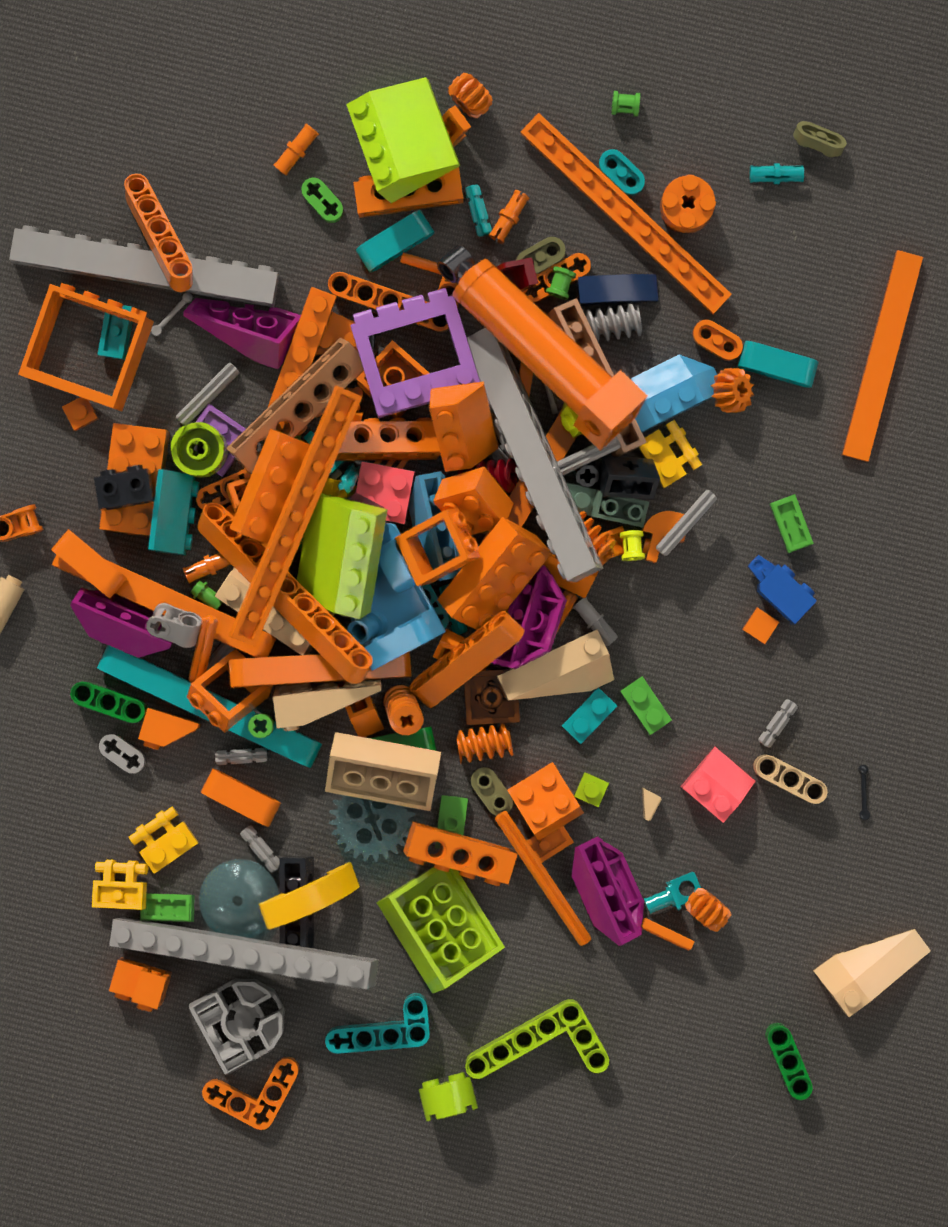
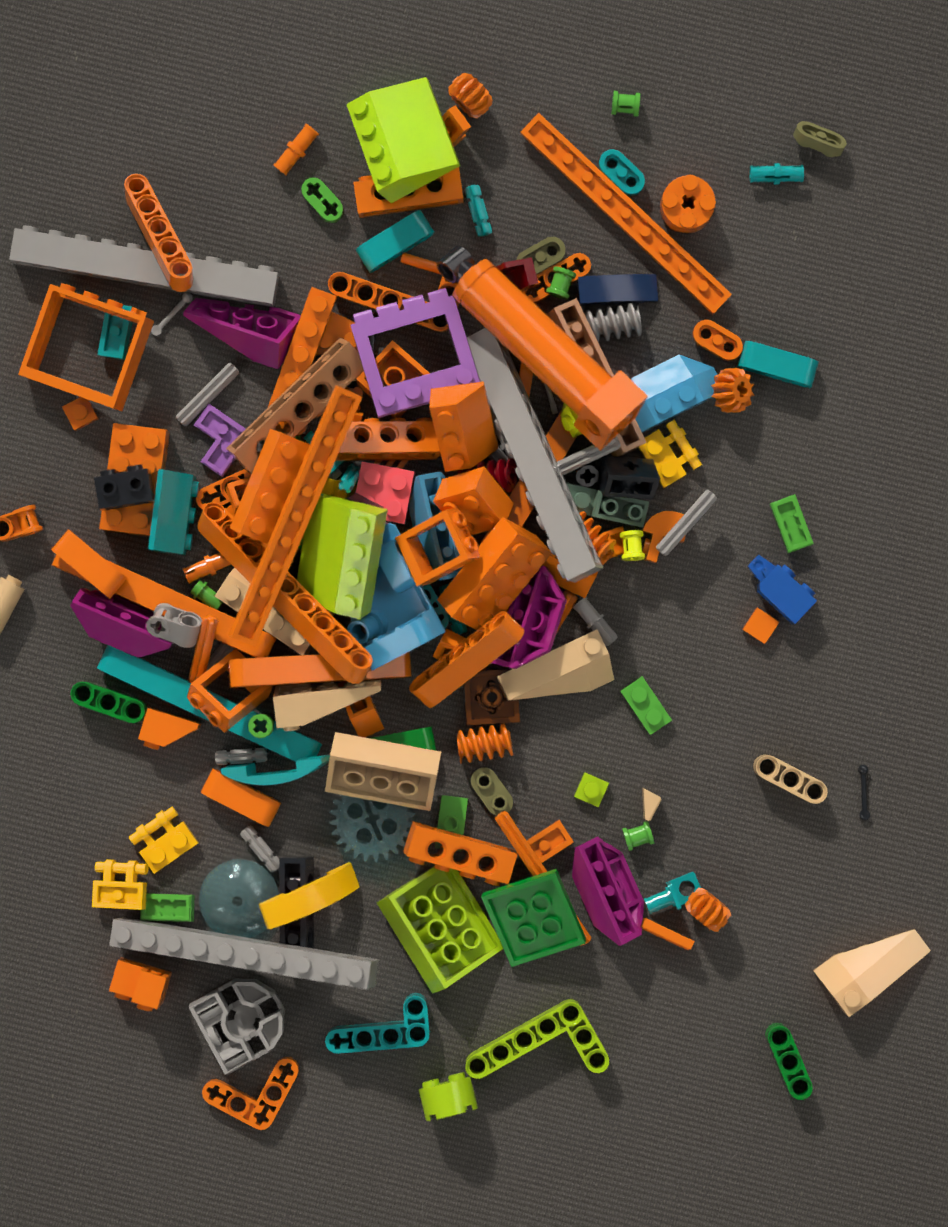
(125, 747): light grey beam -> none
(185, 456): lime brick -> none
(247, 772): none -> teal slope
(403, 710): orange piece -> none
(508, 216): orange pin -> none
(533, 918): none -> green plate
(545, 801): orange brick -> none
(589, 715): teal plate -> none
(638, 836): none -> bright green bush
(718, 784): coral slope -> none
(778, 723): light grey axle -> none
(882, 356): orange tile -> none

